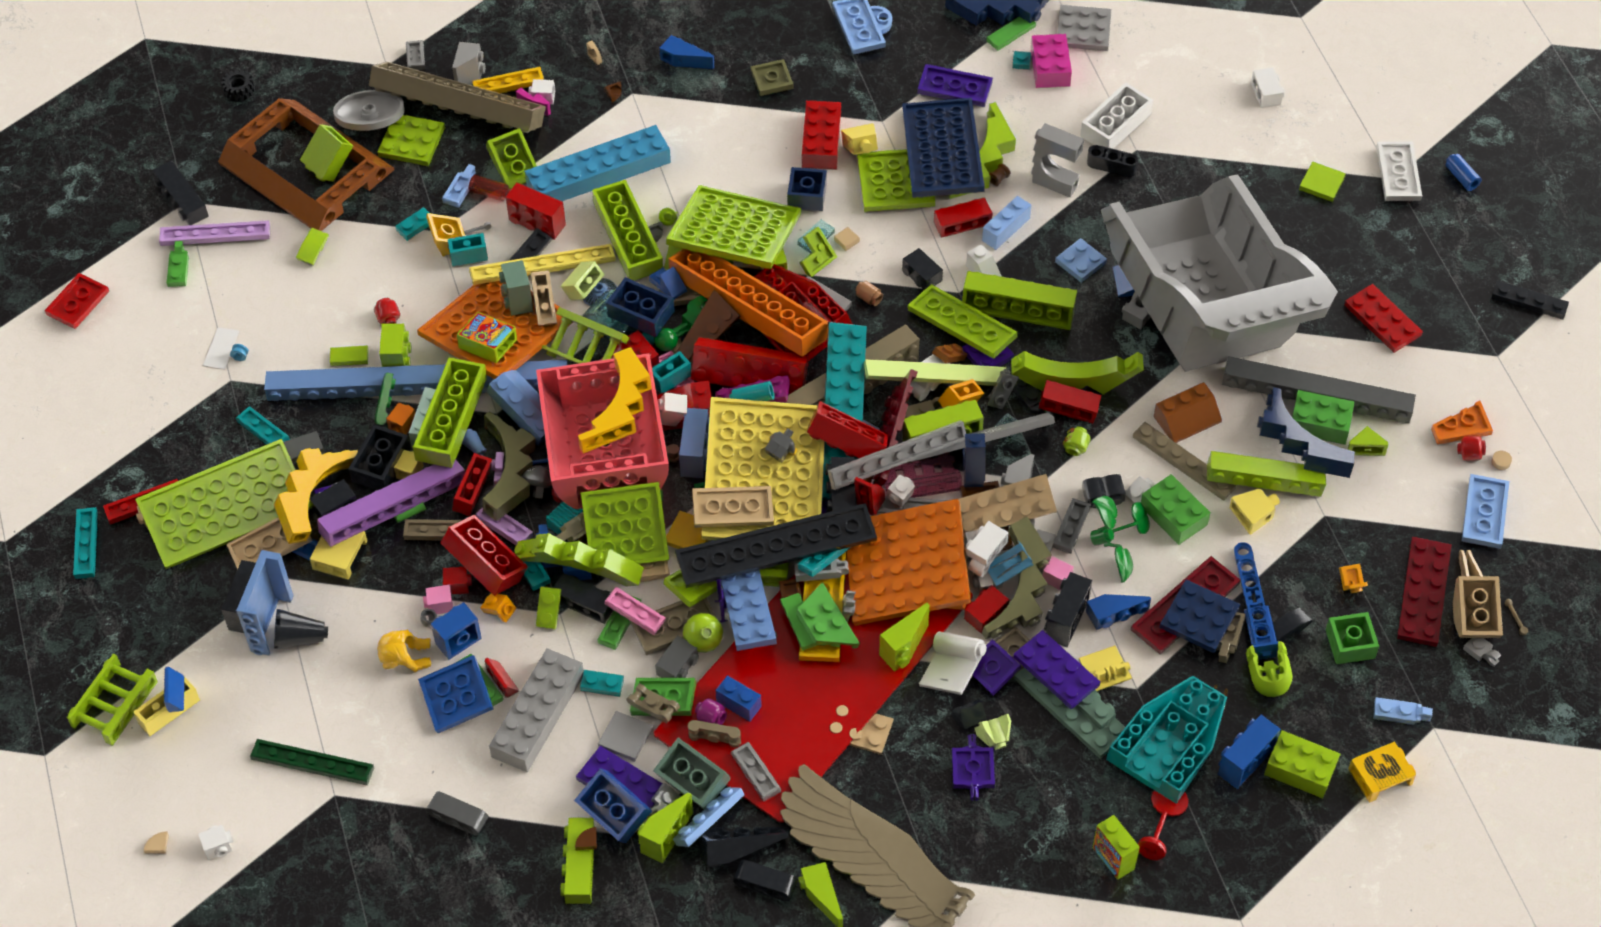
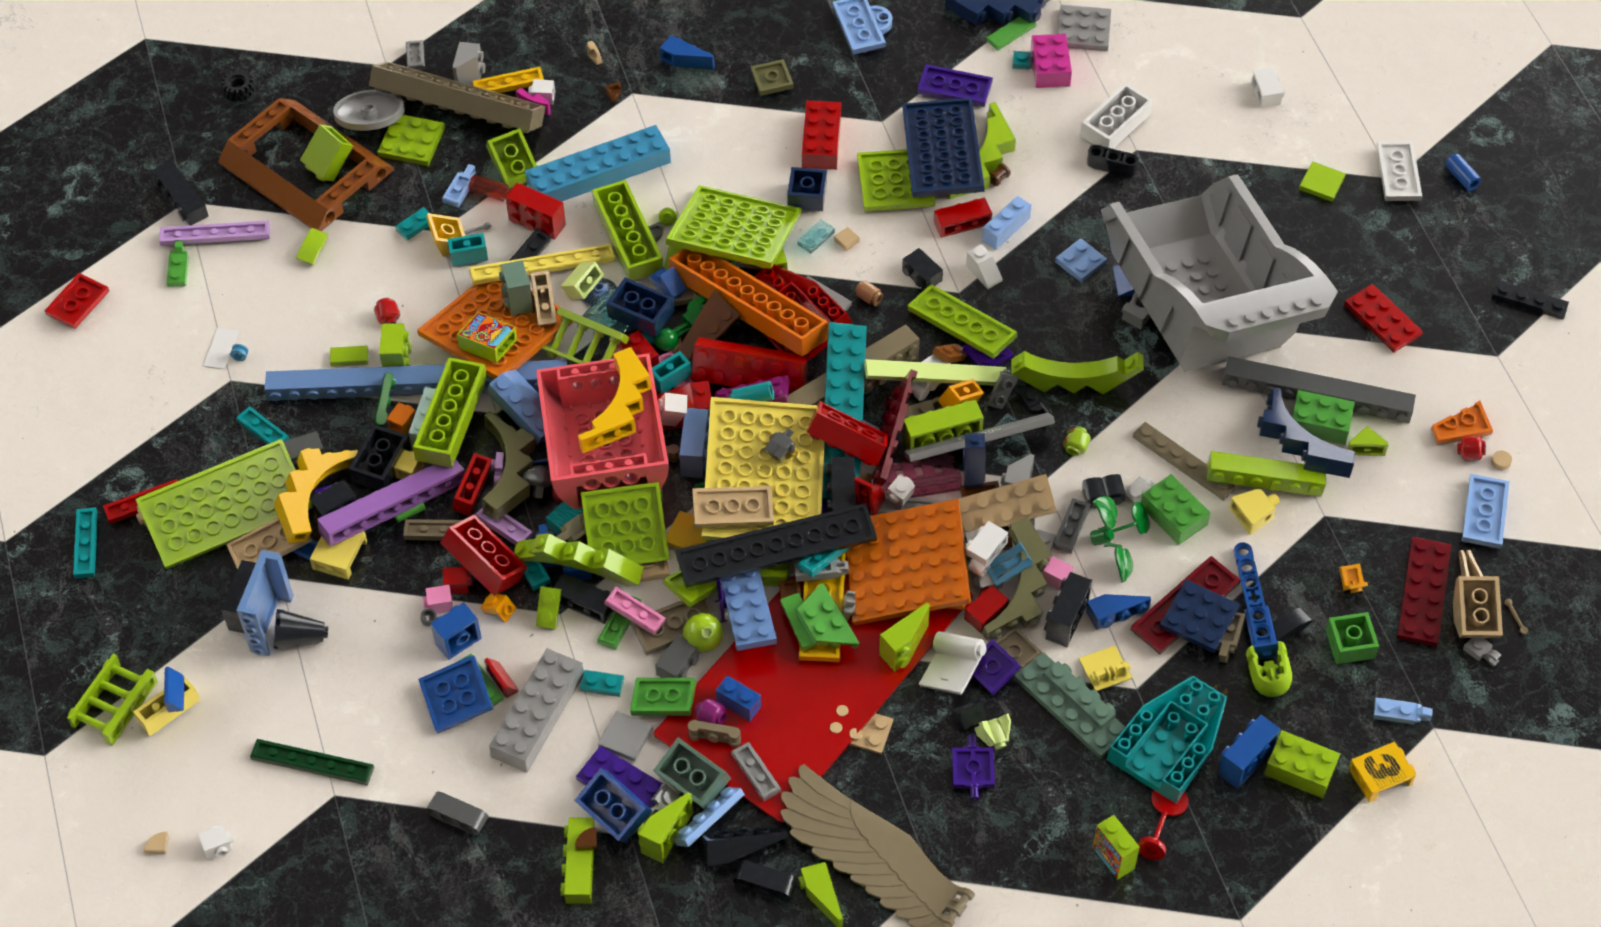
(393, 650): yellow hair -> none
(473, 442): medium blue cone -> none
(653, 703): dark tan plate -> none
(821, 254): lime plate -> none
(860, 139): light yellow torso -> none
(897, 454): light grey tile -> none
(1020, 300): lime brick -> none
(1048, 173): light grey arch -> none
(1056, 669): dark purple plate -> none
(1069, 401): red brick -> none
(1188, 413): dark orange slope -> none

